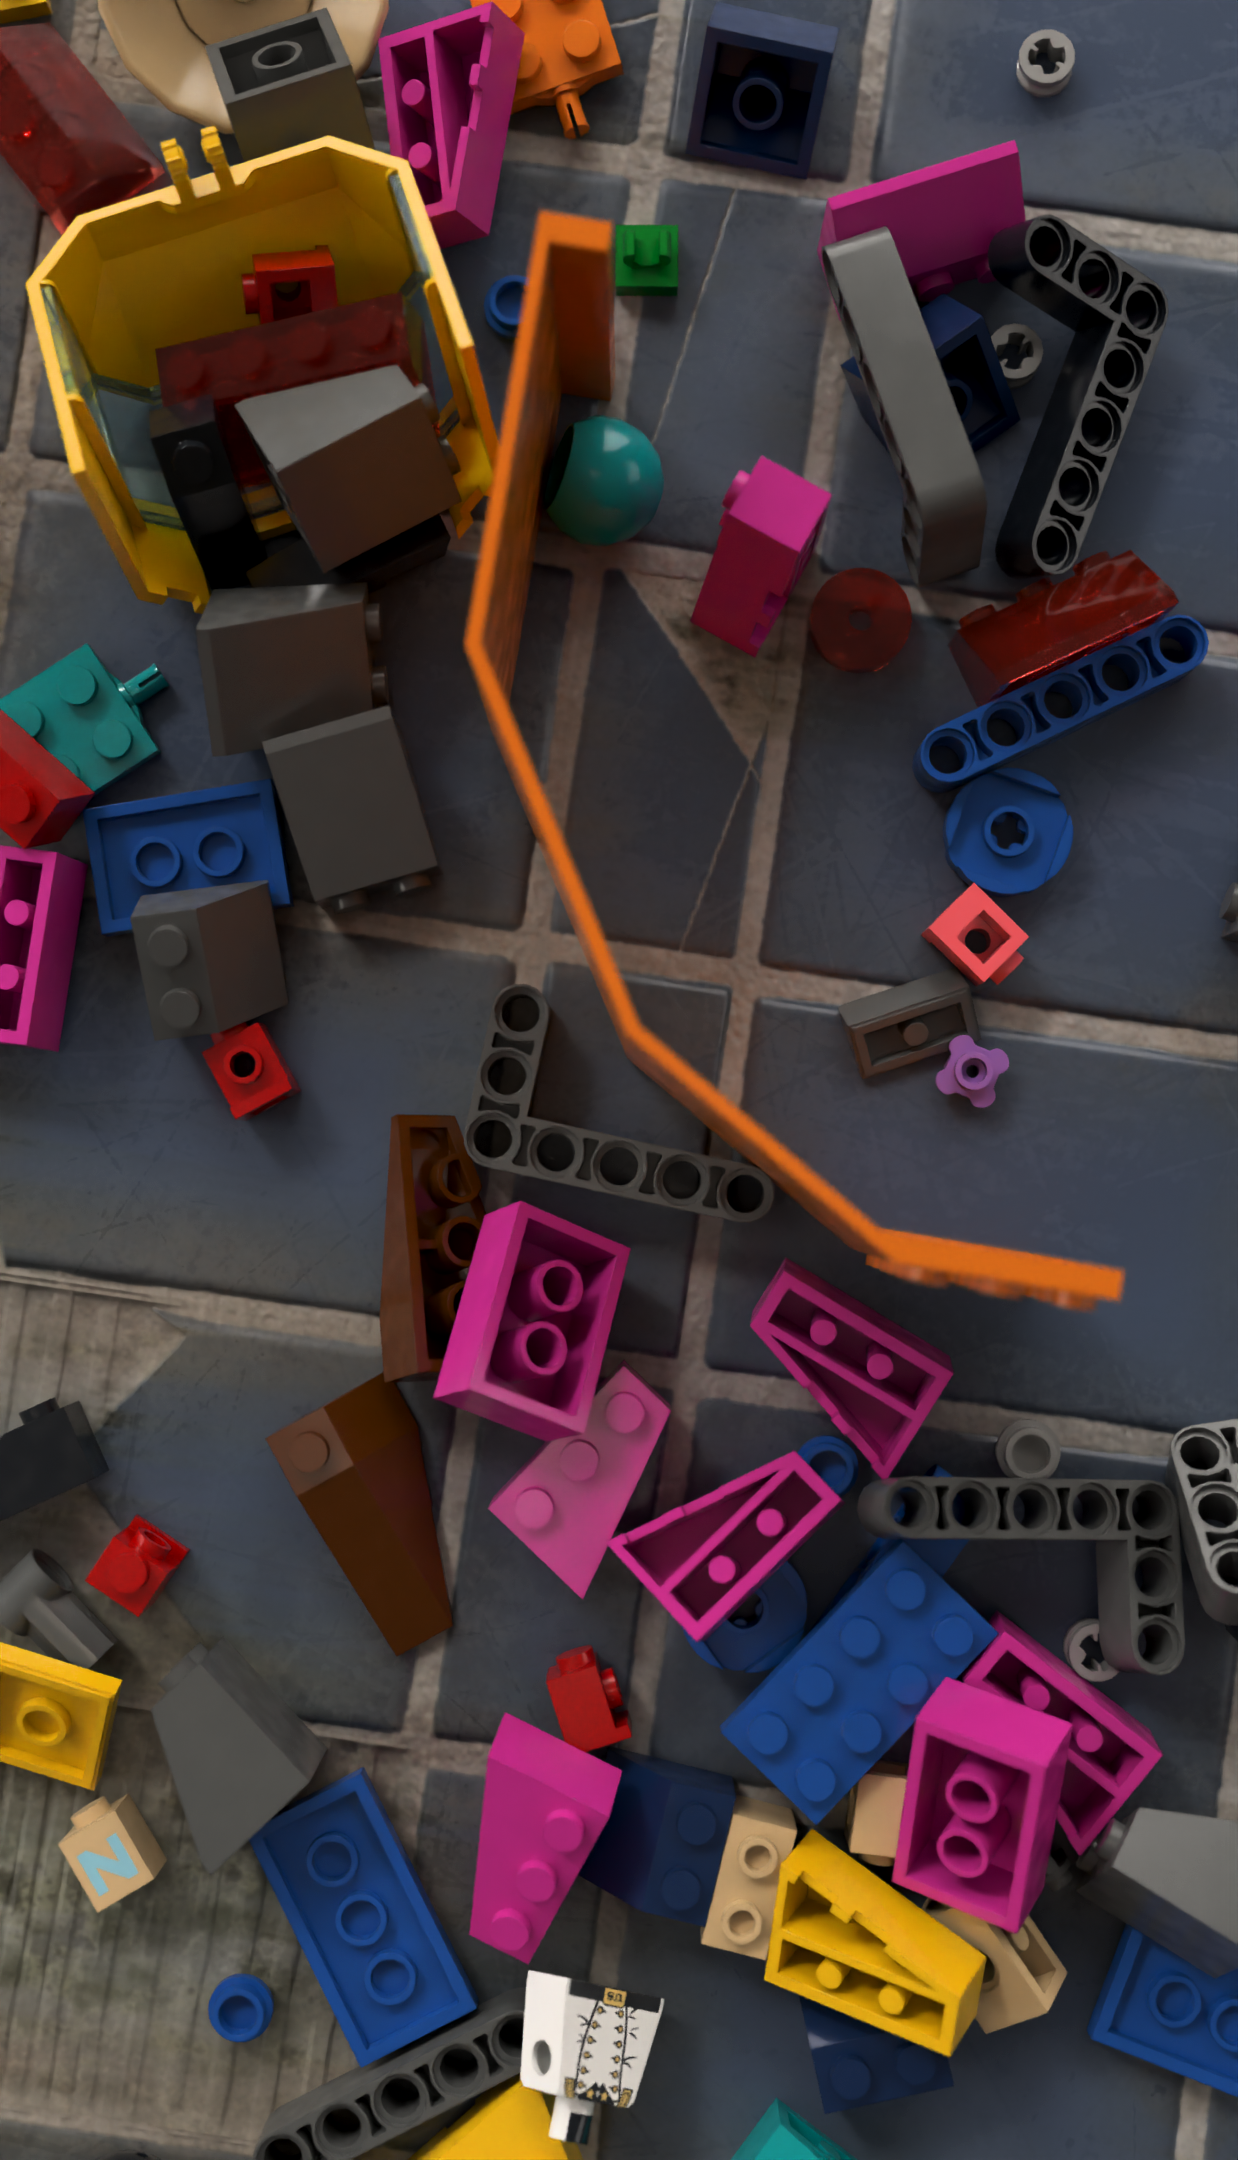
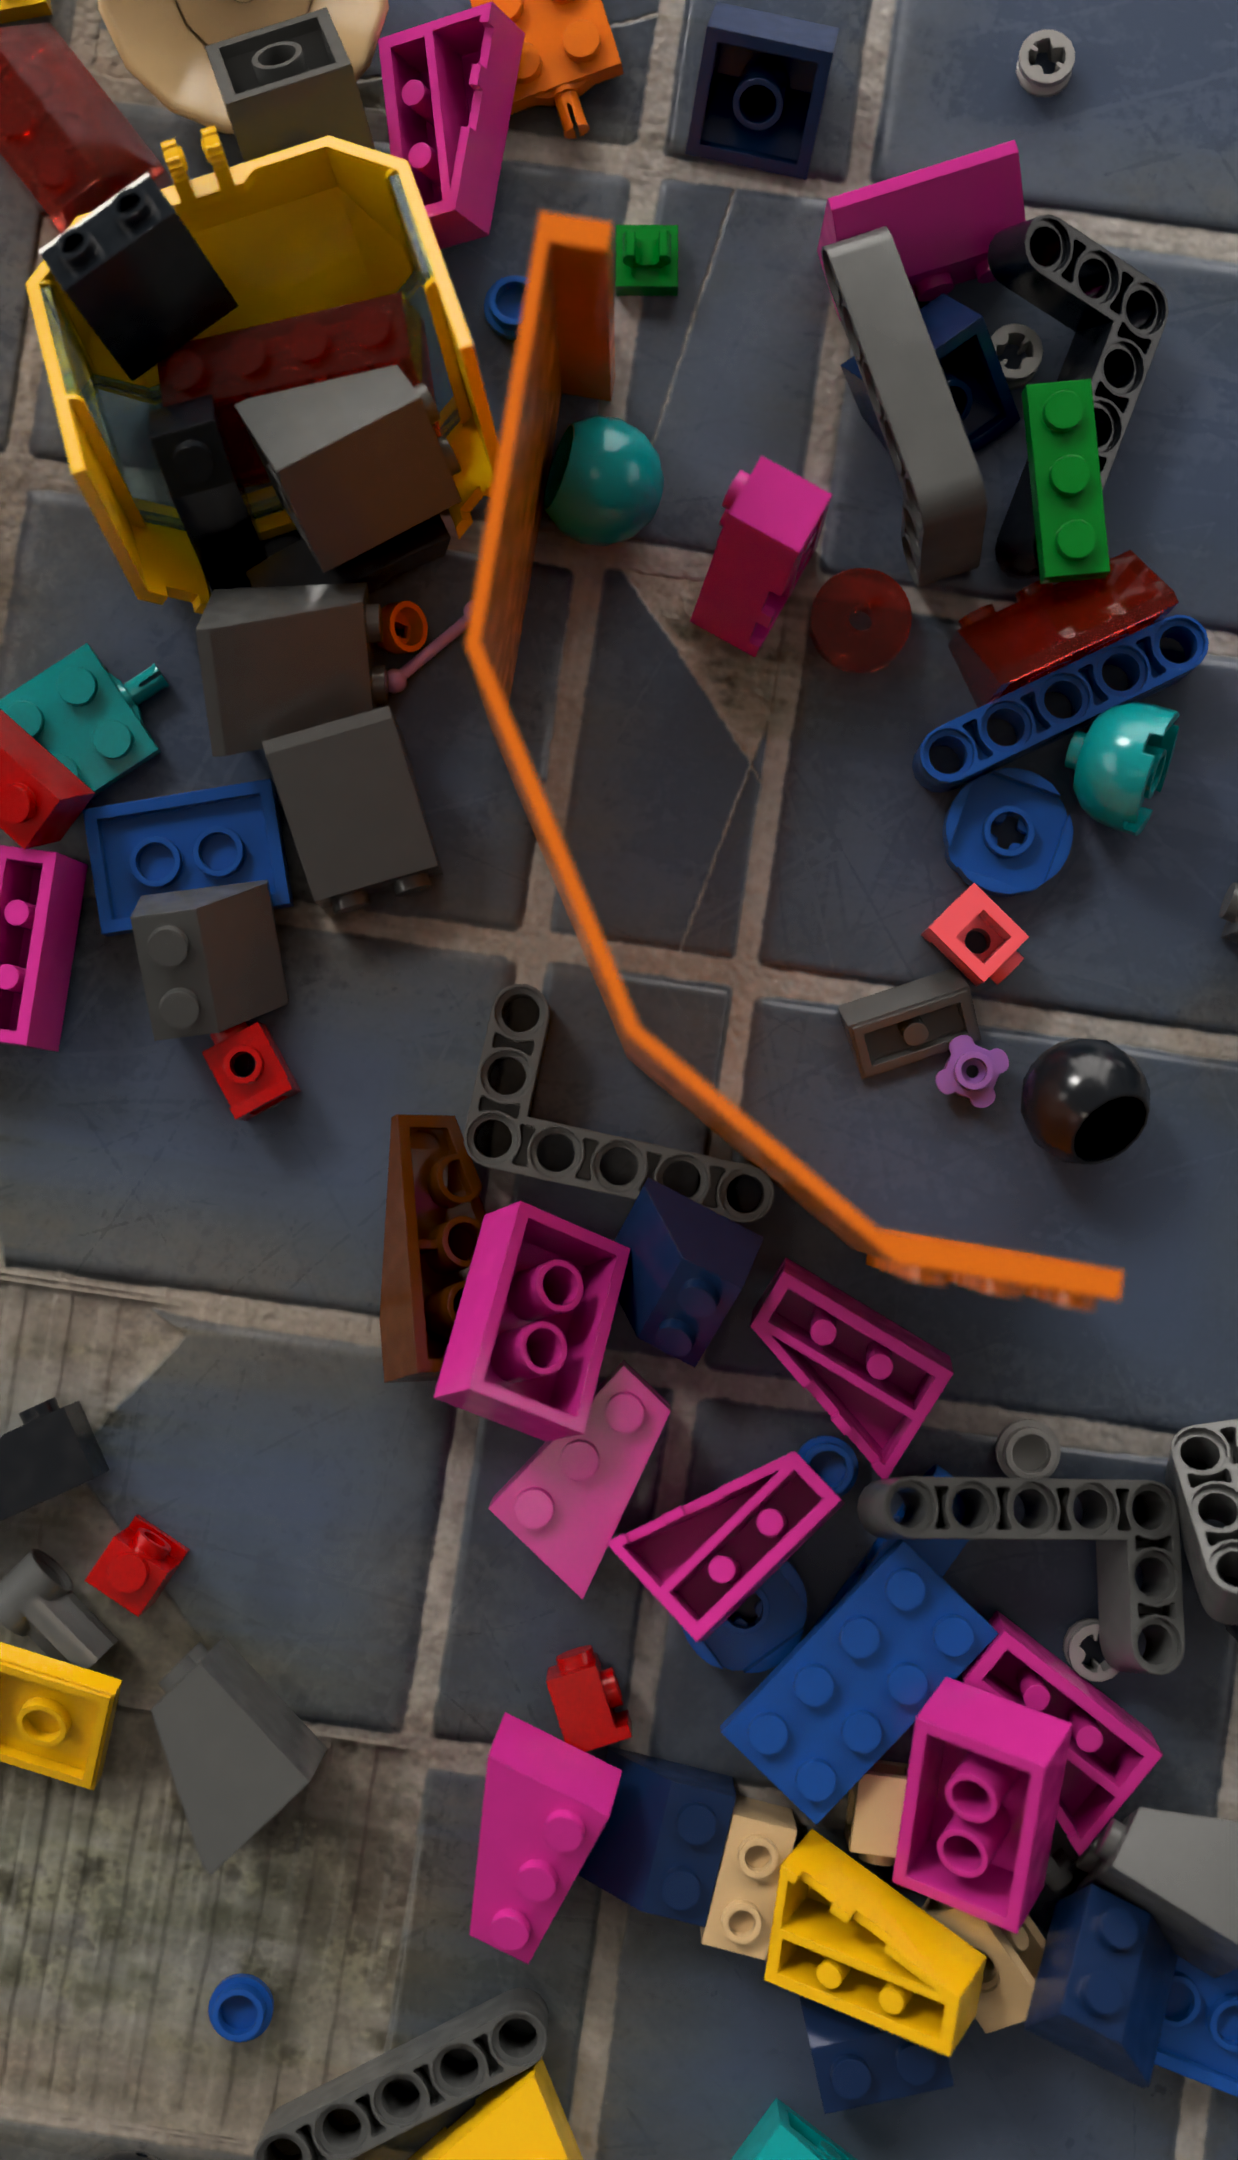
(111, 1850): tan brick -> none
(138, 277): none -> black piece
(314, 291): red brick -> none
(363, 1918): blue plate -> none
(369, 1497): reddish brown wedge -> none
(398, 677): none -> lavender hinge
(408, 617): none -> orange hinge
(584, 2047): white torso -> none
(681, 1270): none -> dark blue slope
(1065, 481): none -> green plate
(1085, 1101): none -> black helmet
(1104, 1983): none -> dark blue slope
(1123, 763): none -> teal cylinder

